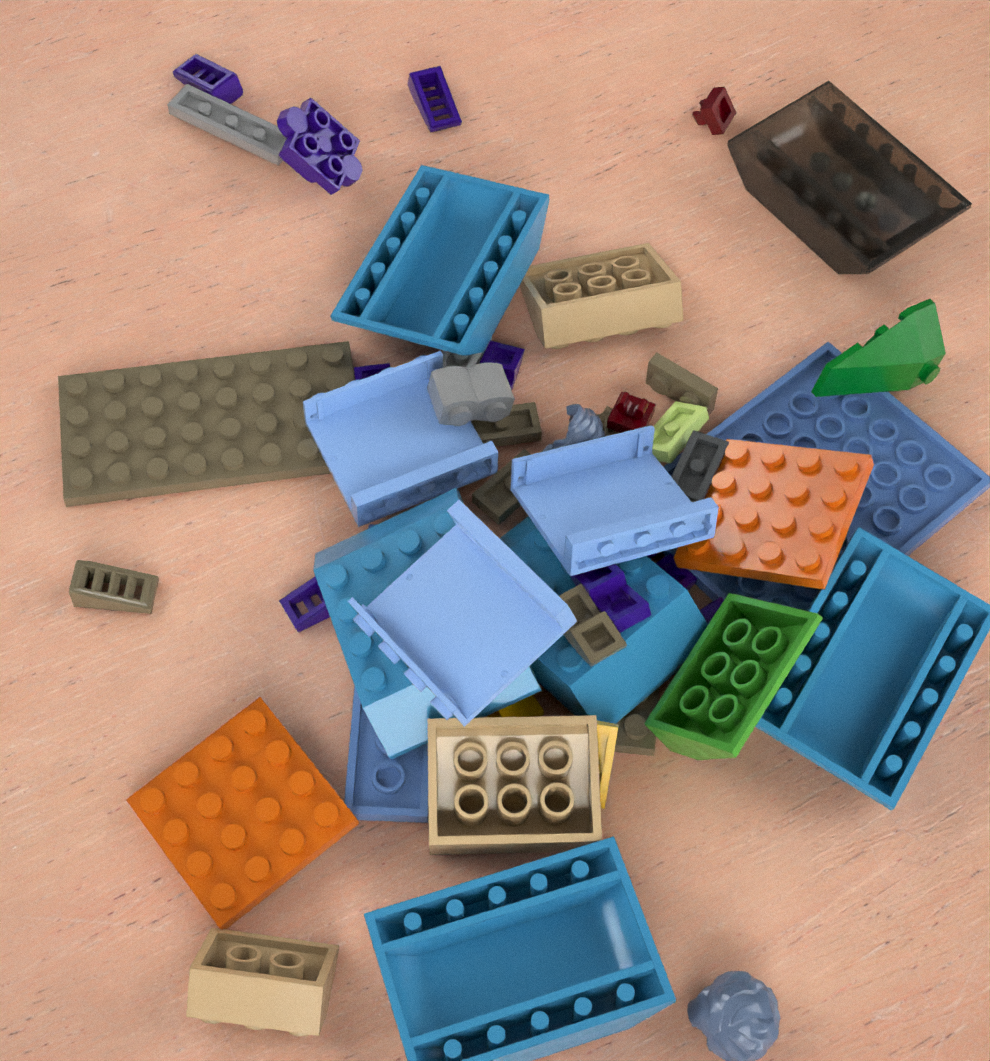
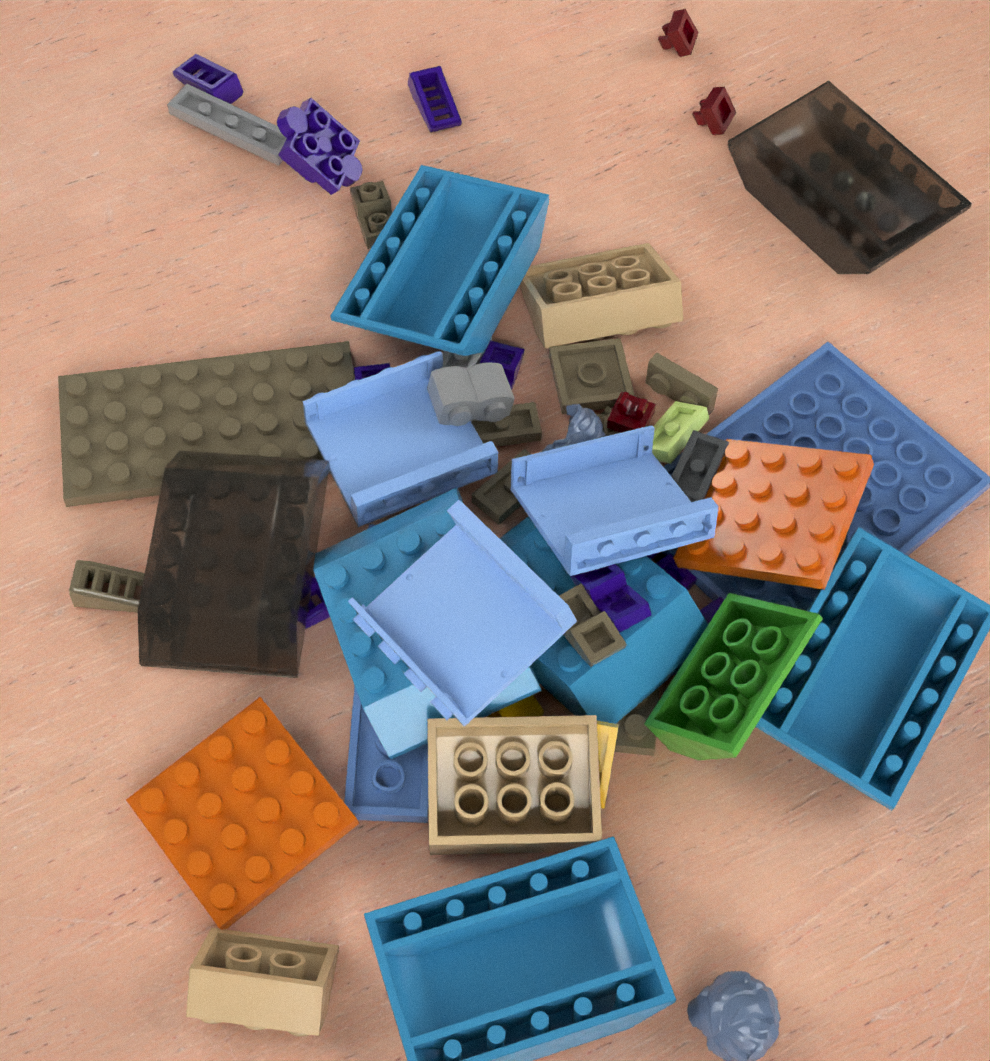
(231, 563): none -> clear smoke slope
(372, 209): none -> dark tan slope
(590, 373): none -> dark tan plate
(679, 33): none -> dark red tile
(890, 359): green wedge -> none

